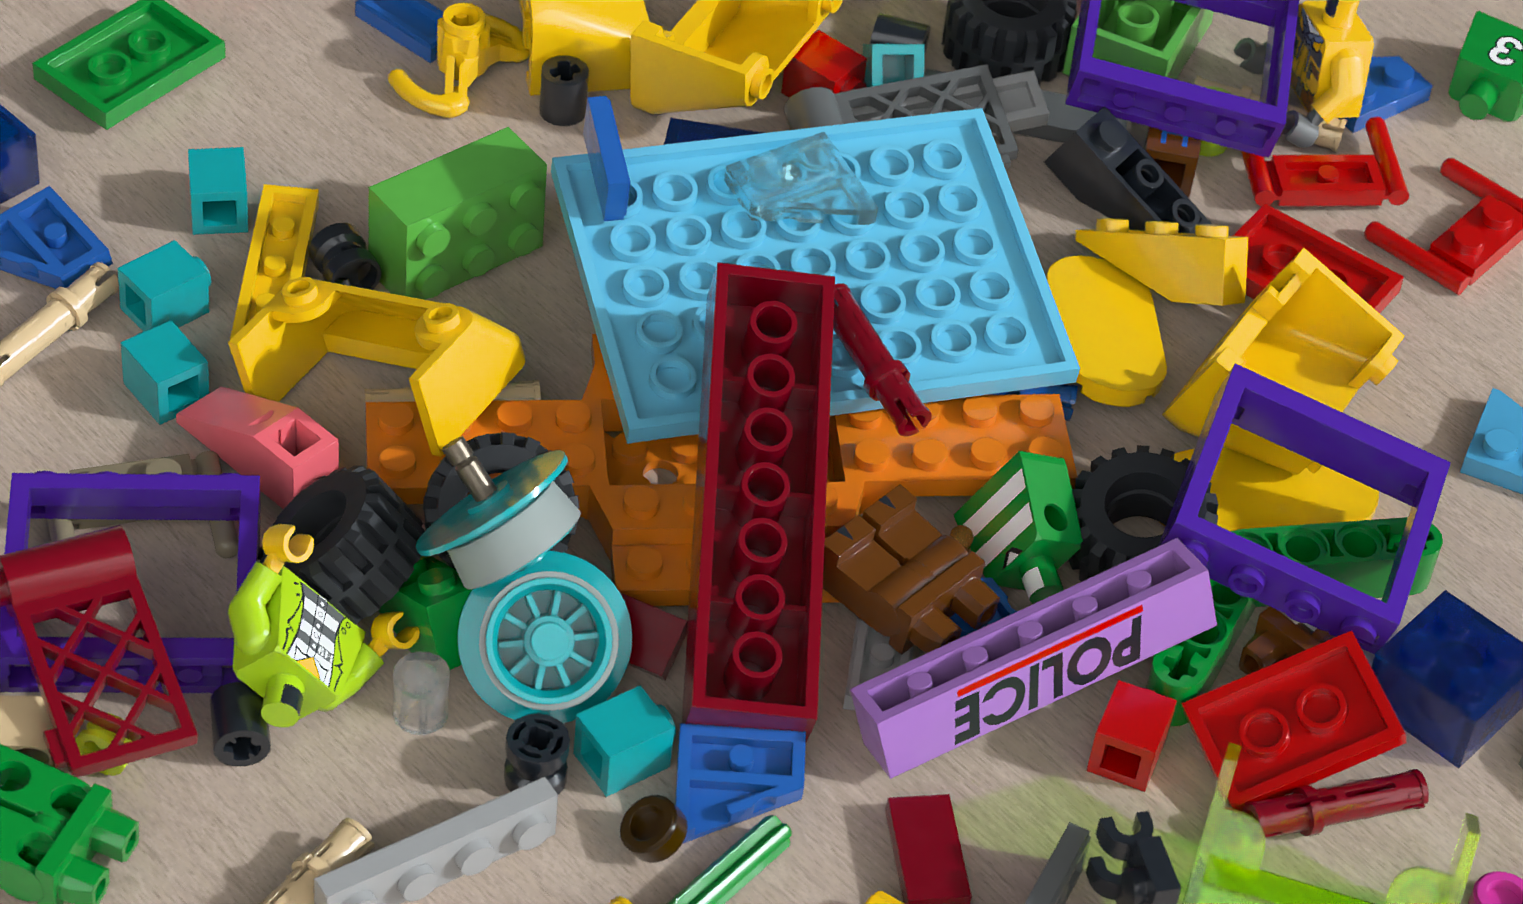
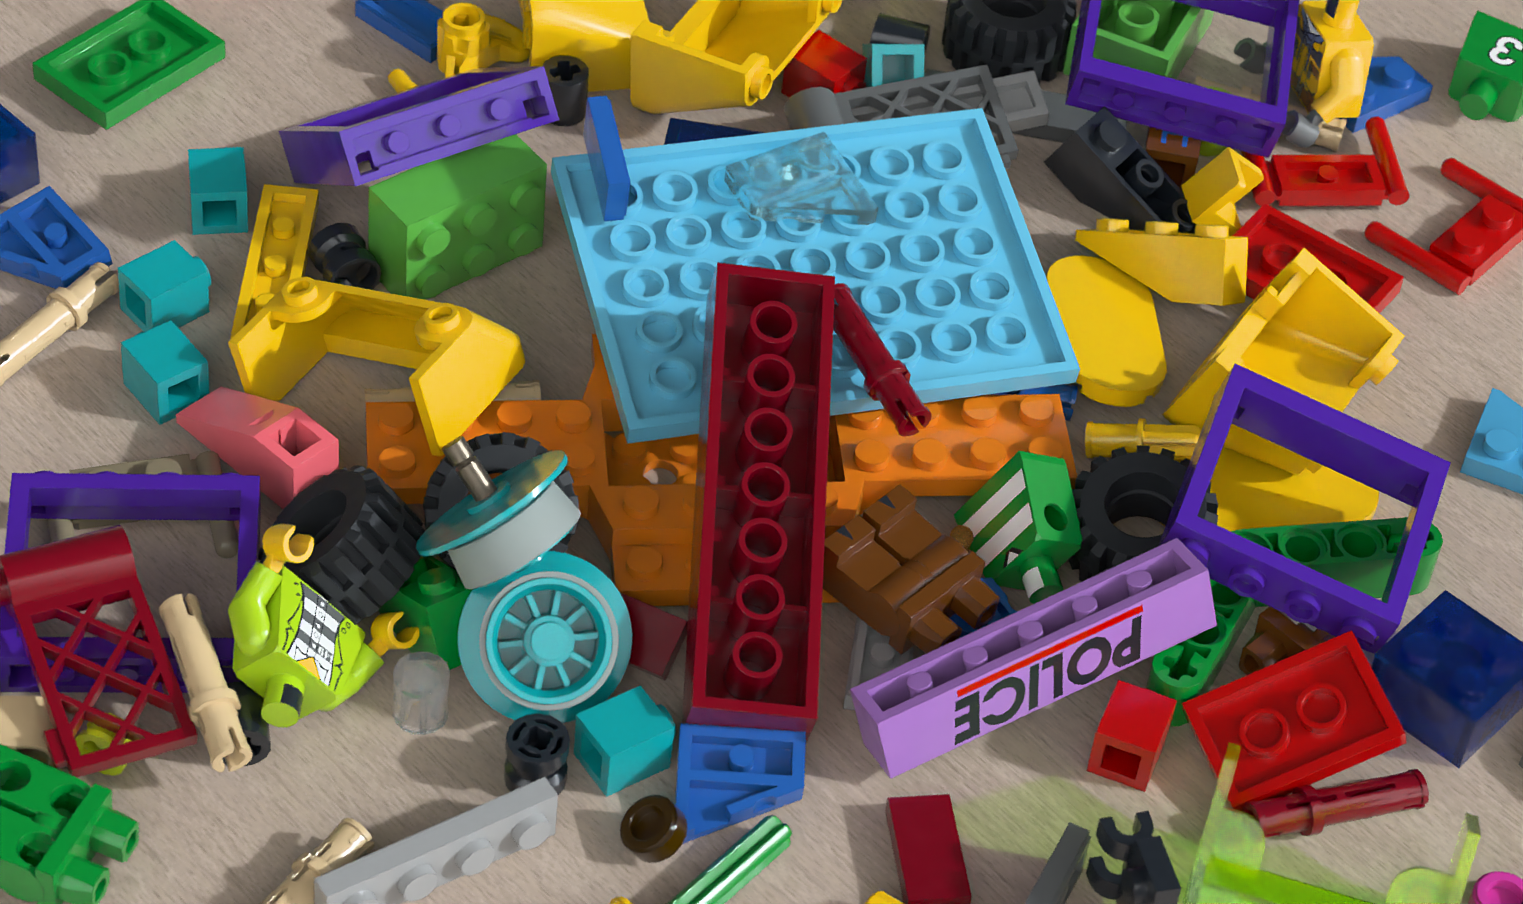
(211, 700): none -> tan pin
(419, 125): none -> dark purple window
(1105, 437): none -> yellow axle
(1218, 187): none -> yellow panel

